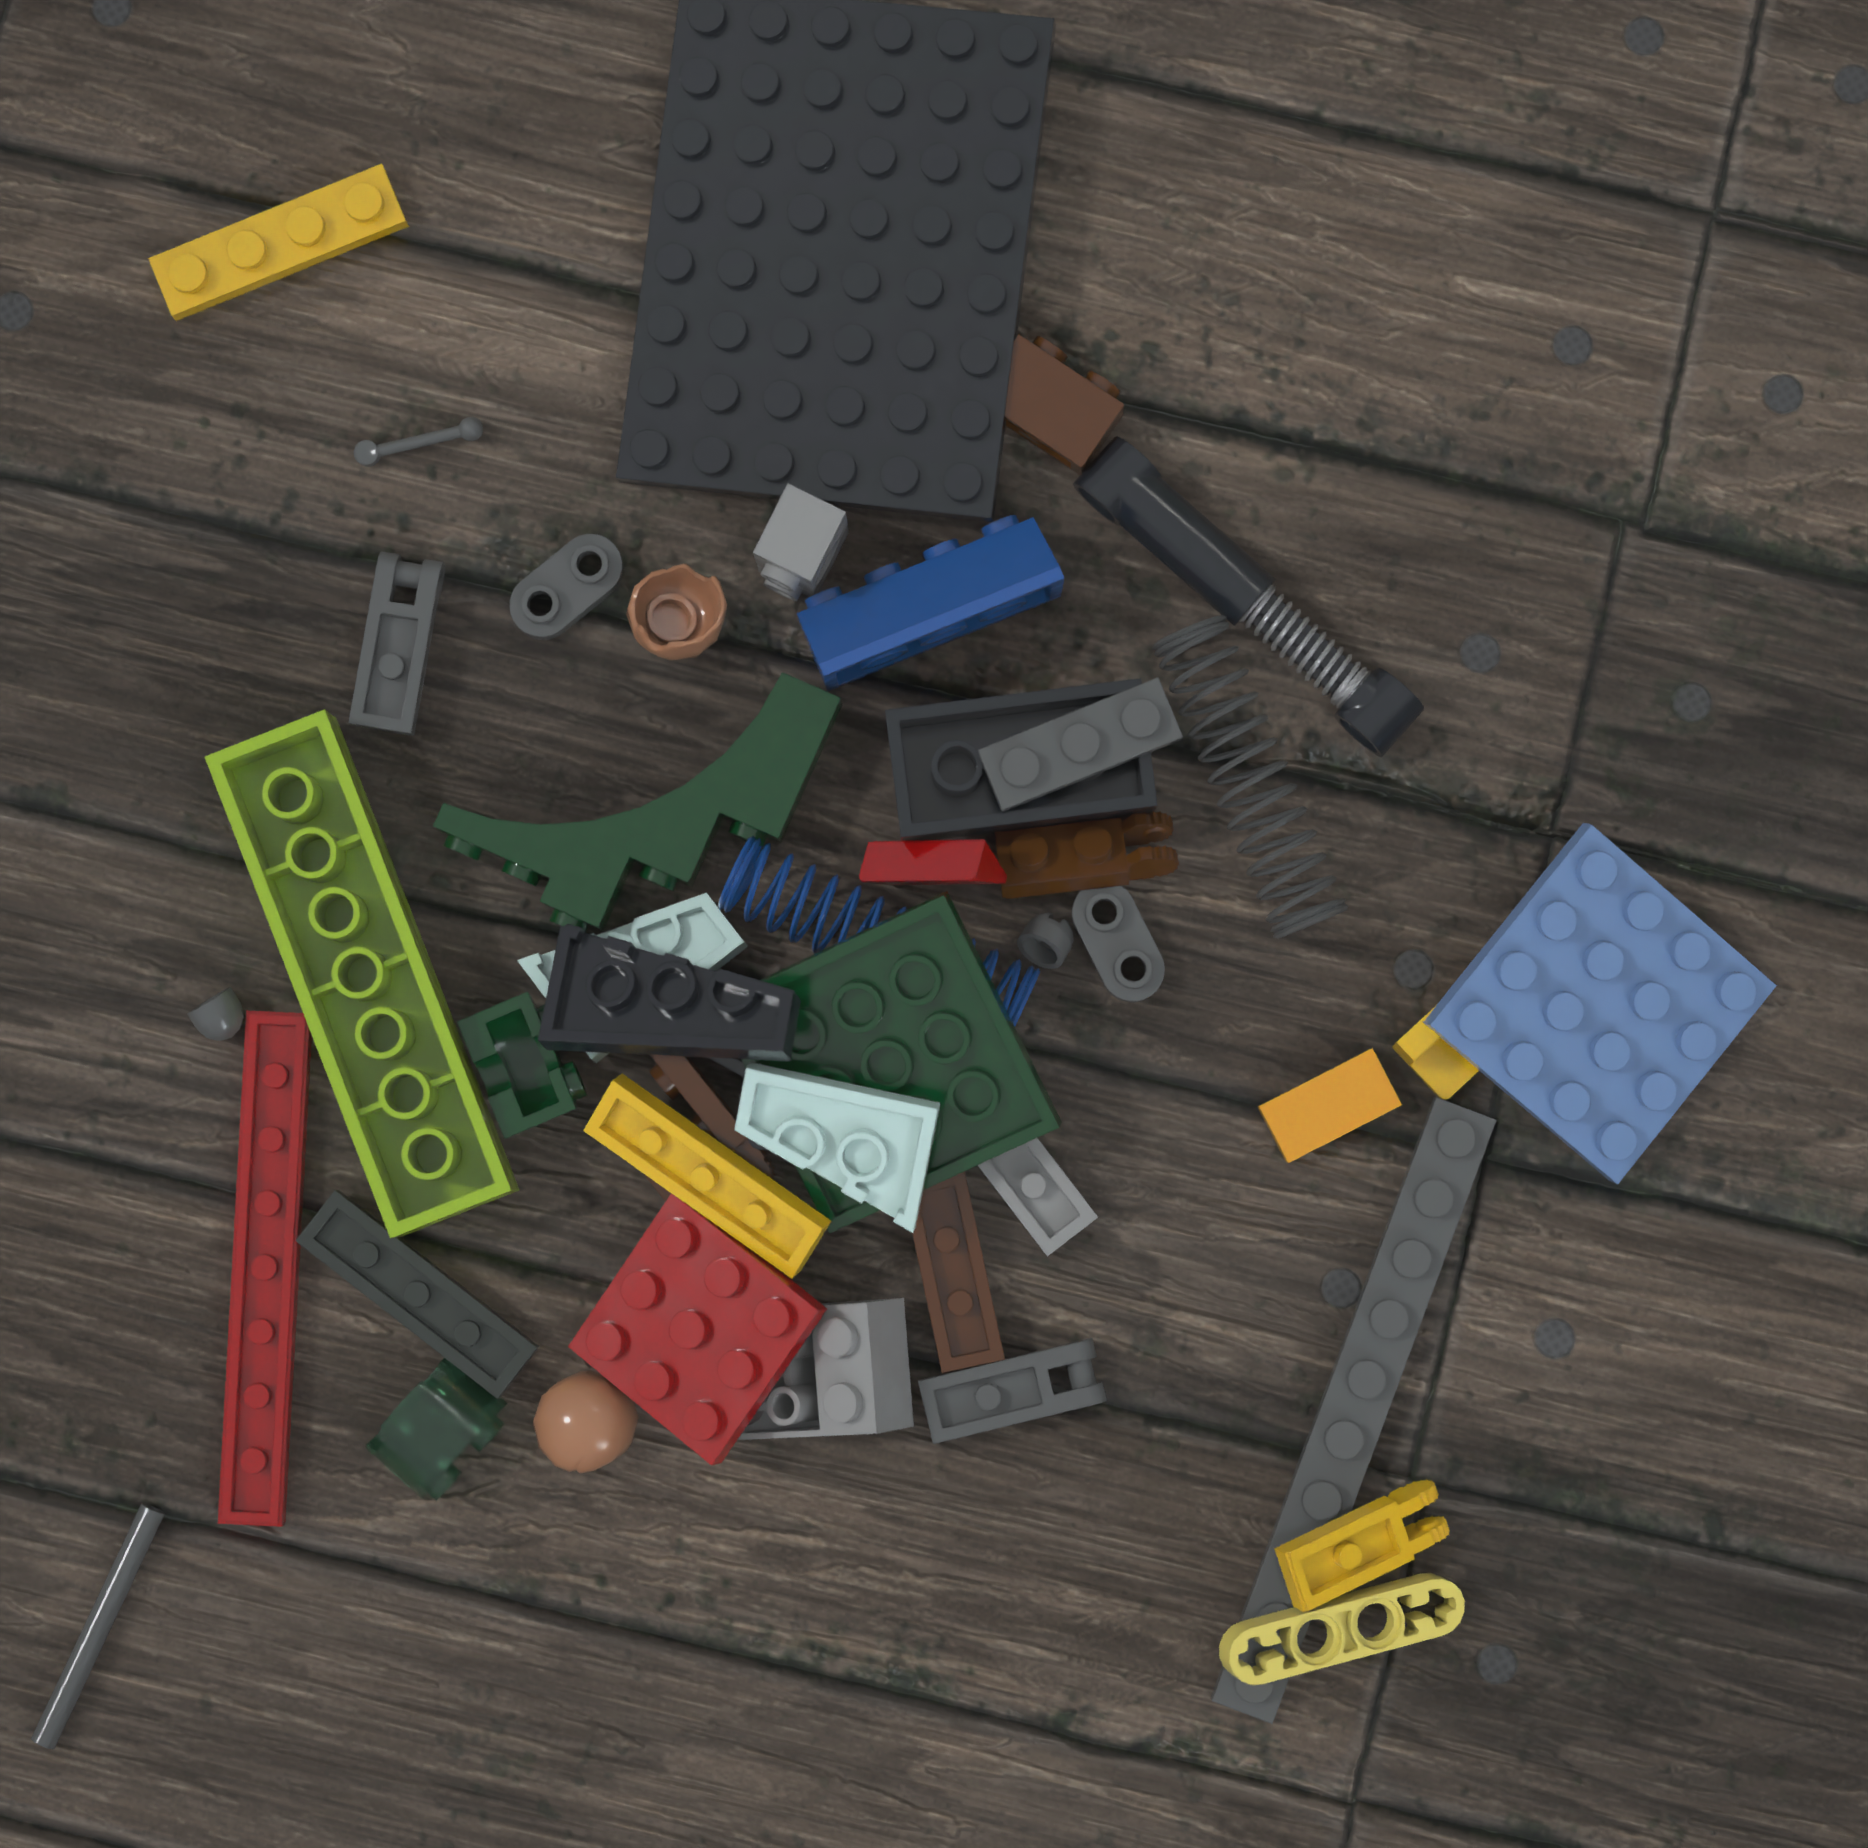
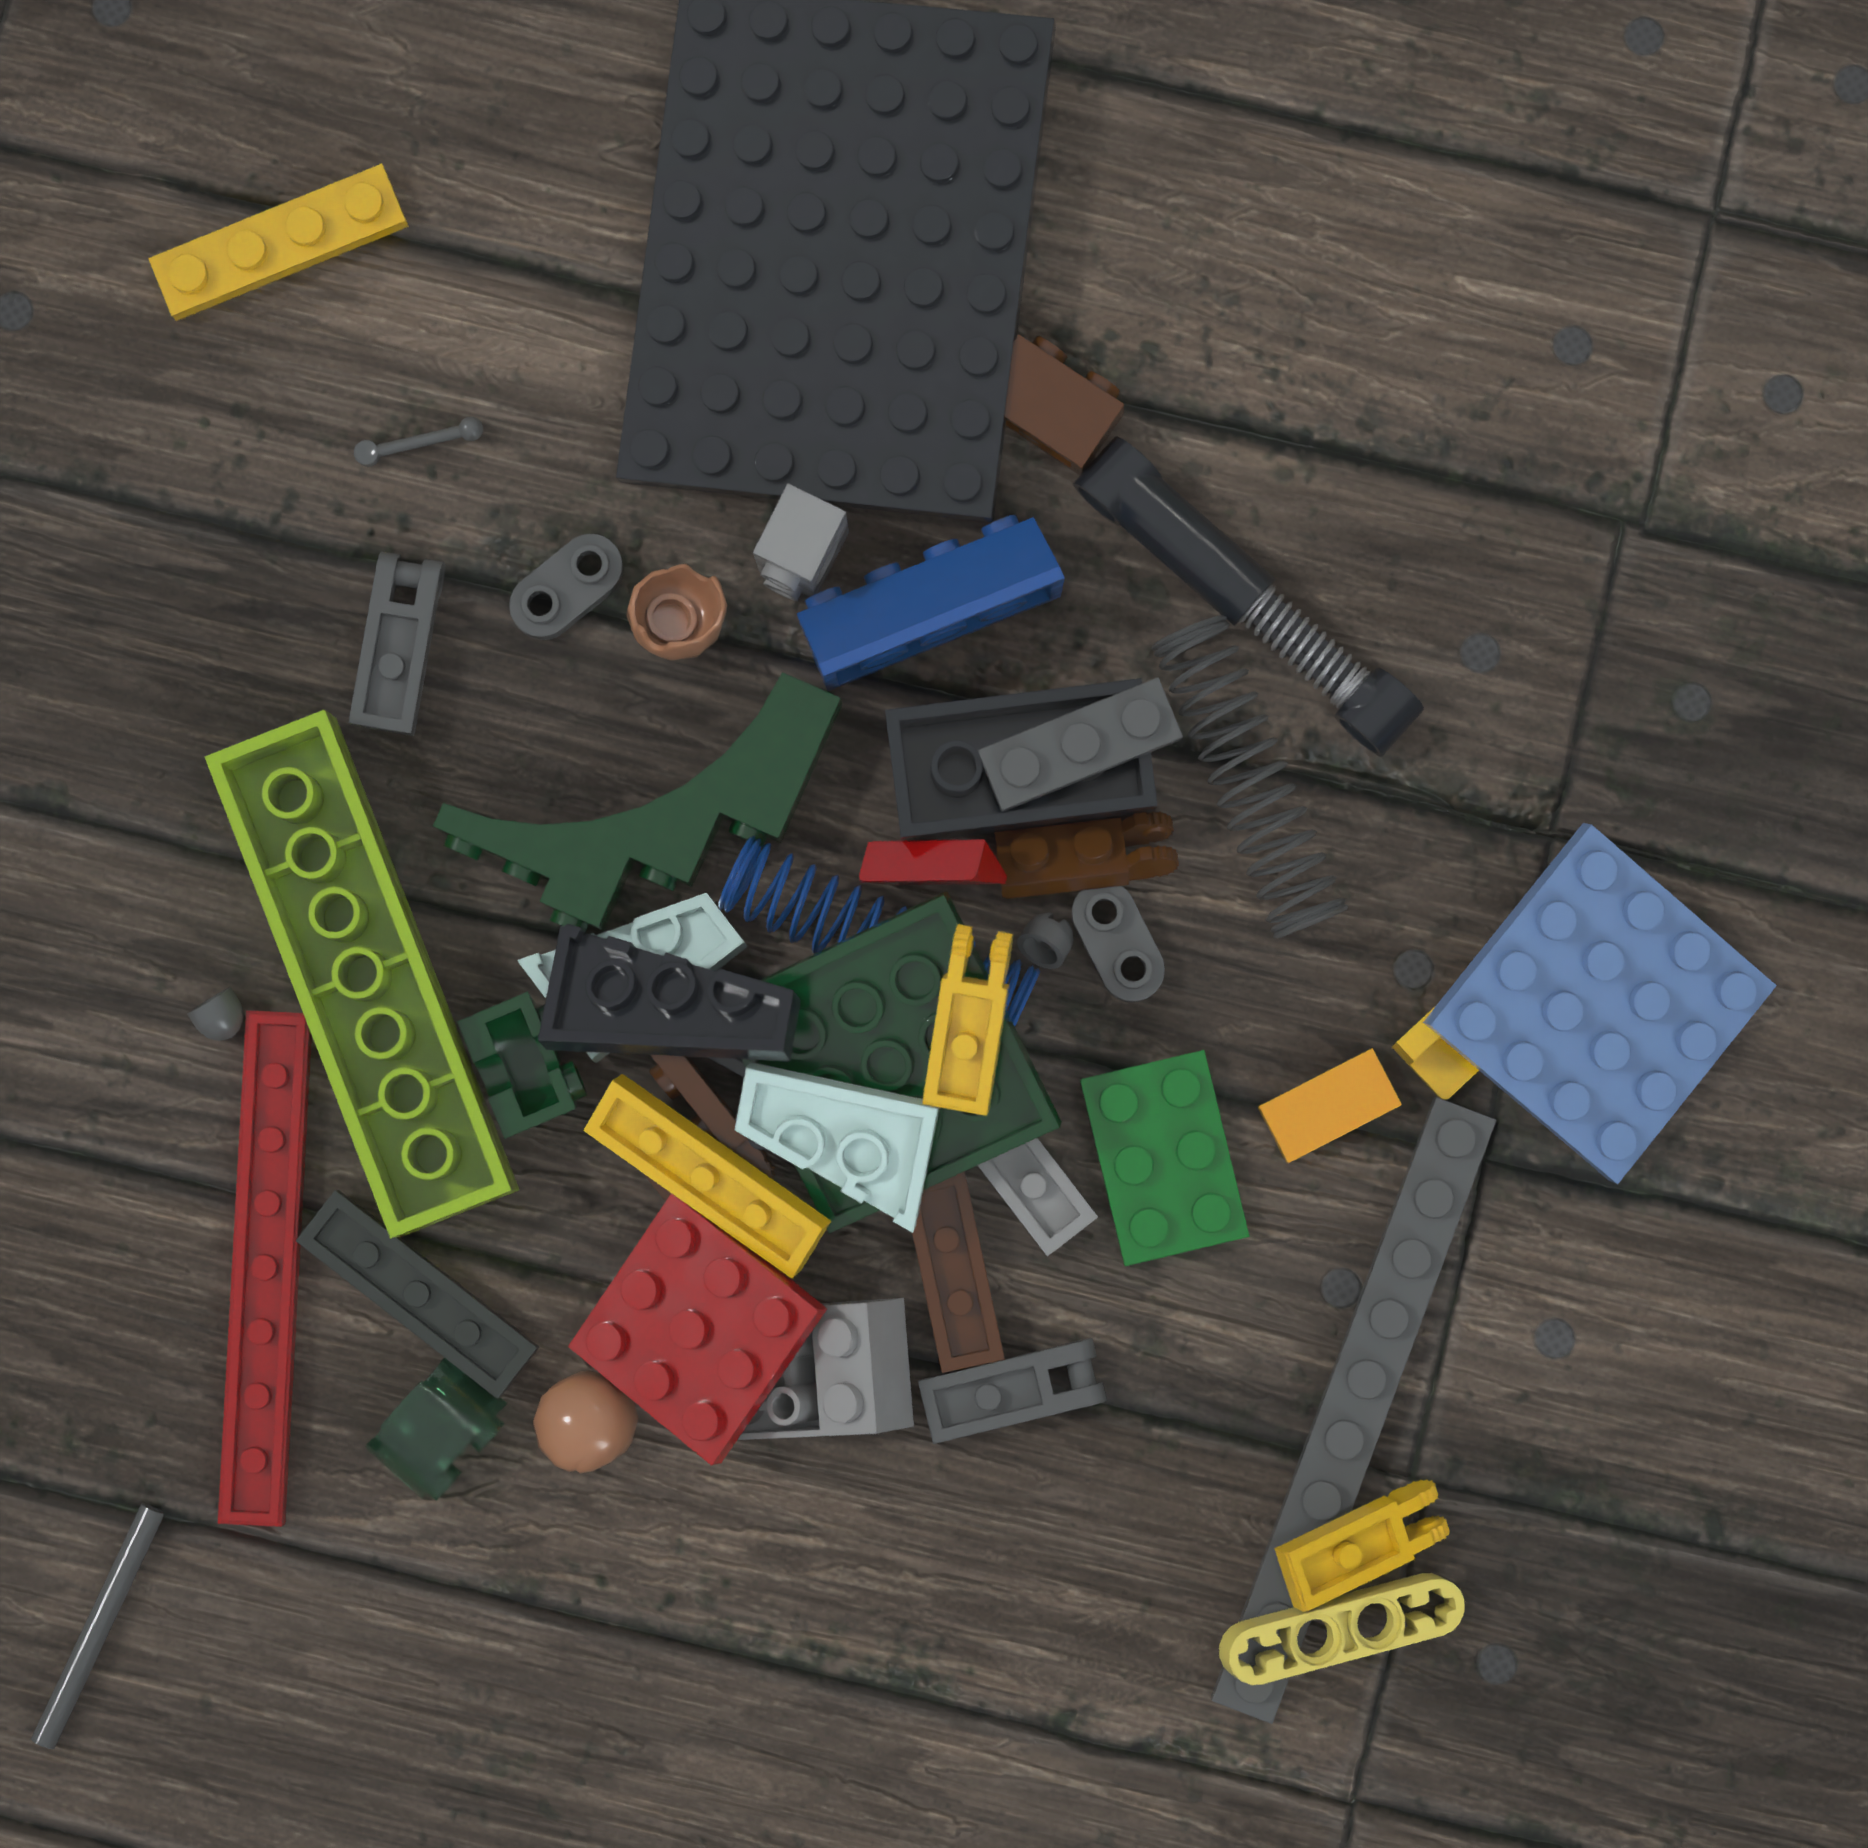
(968, 1028): none -> yellow hinge
(1164, 1158): none -> green plate

